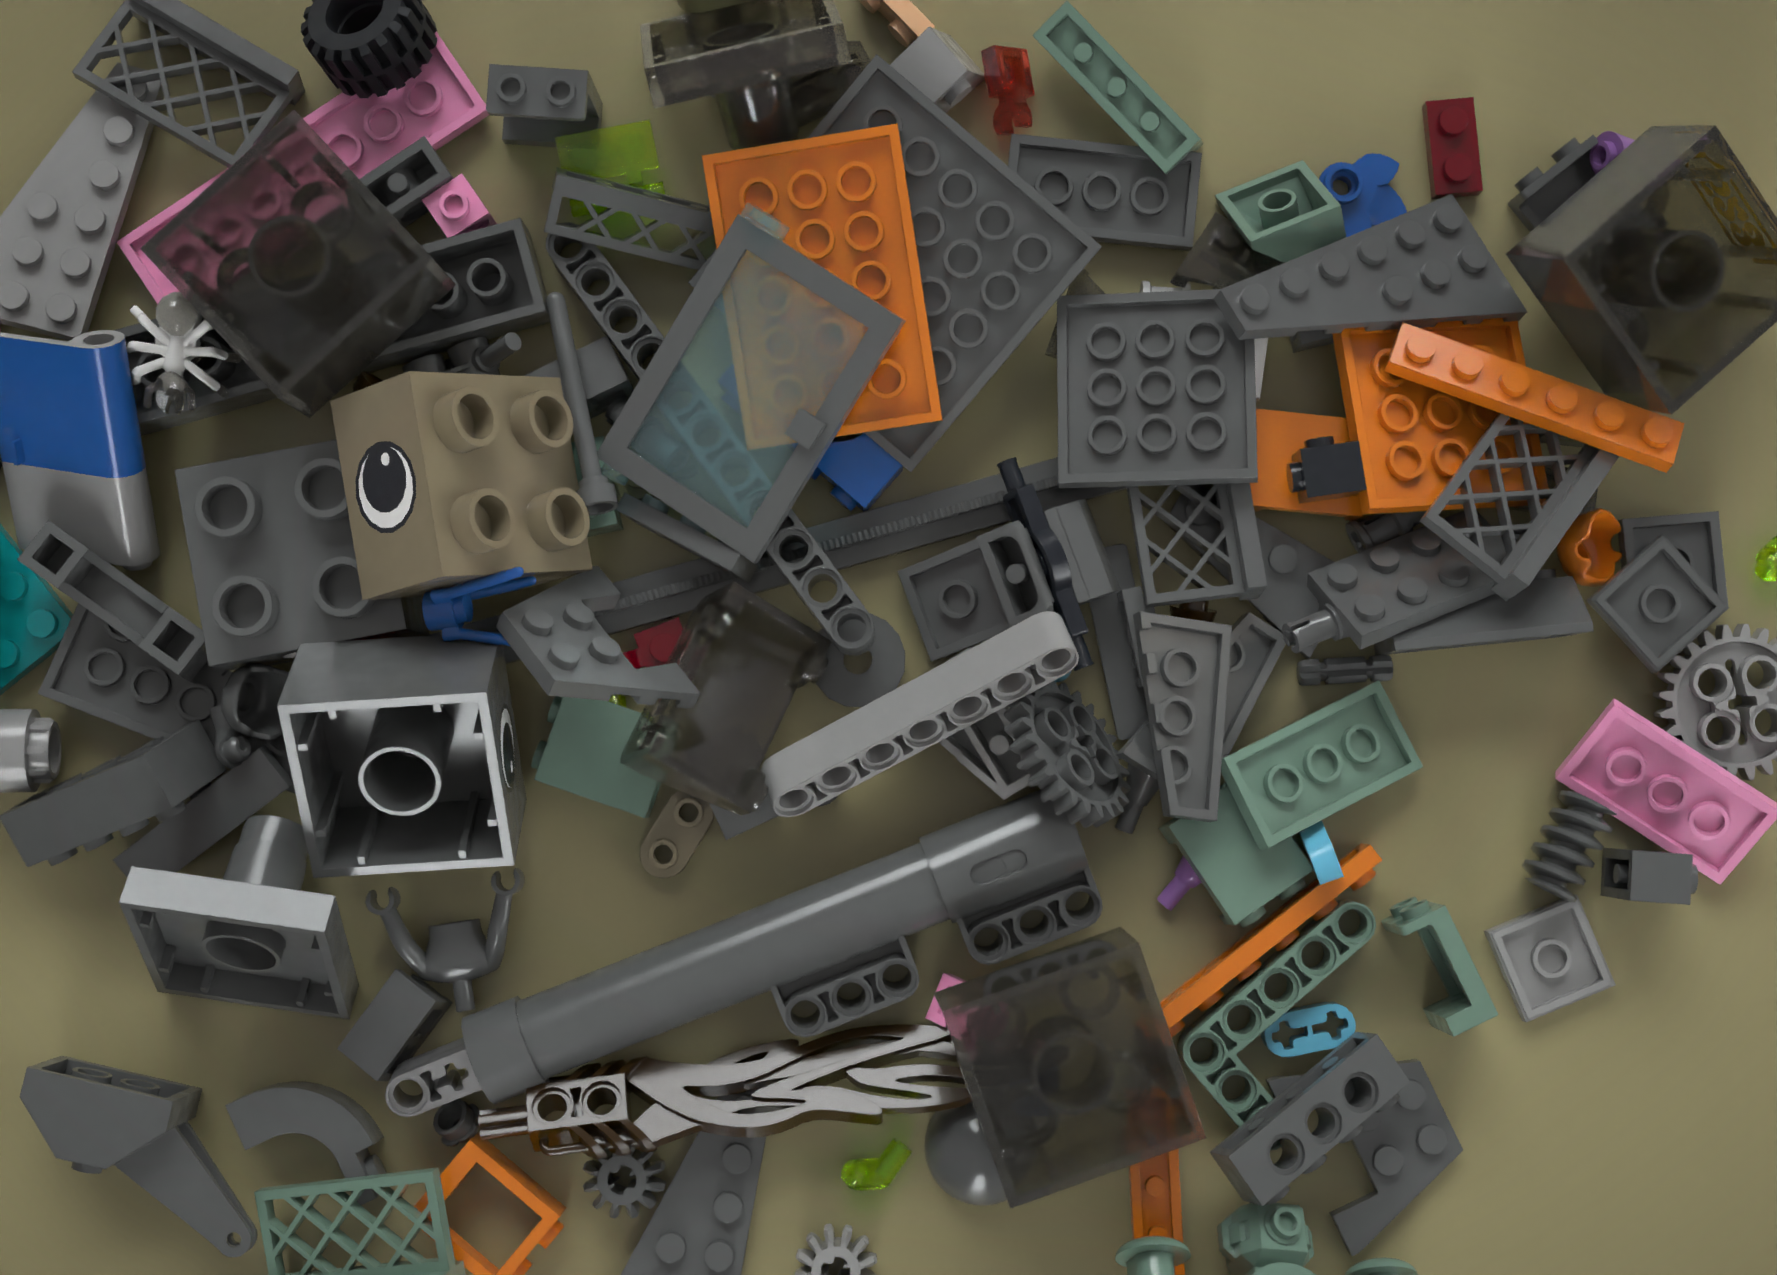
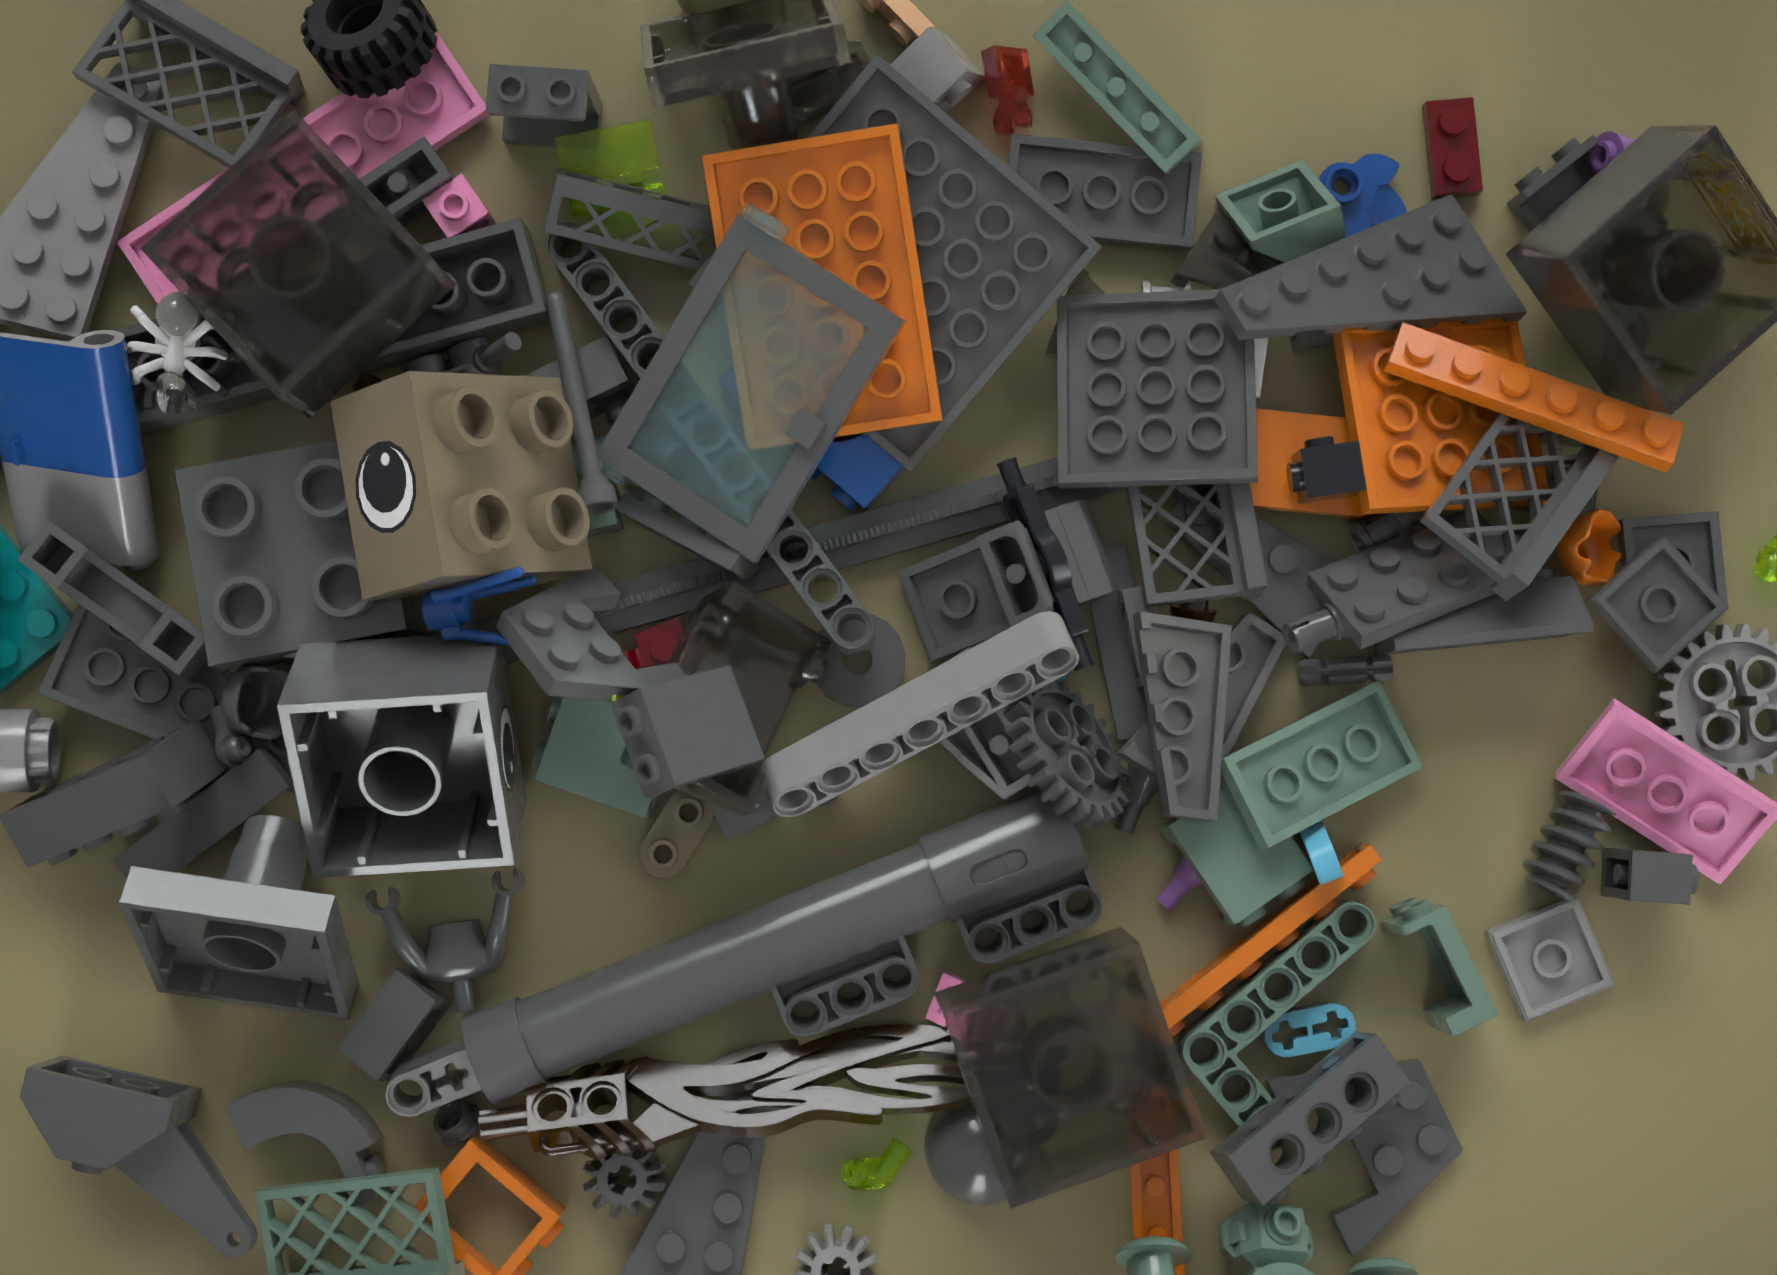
(687, 730): none -> dark grey panel

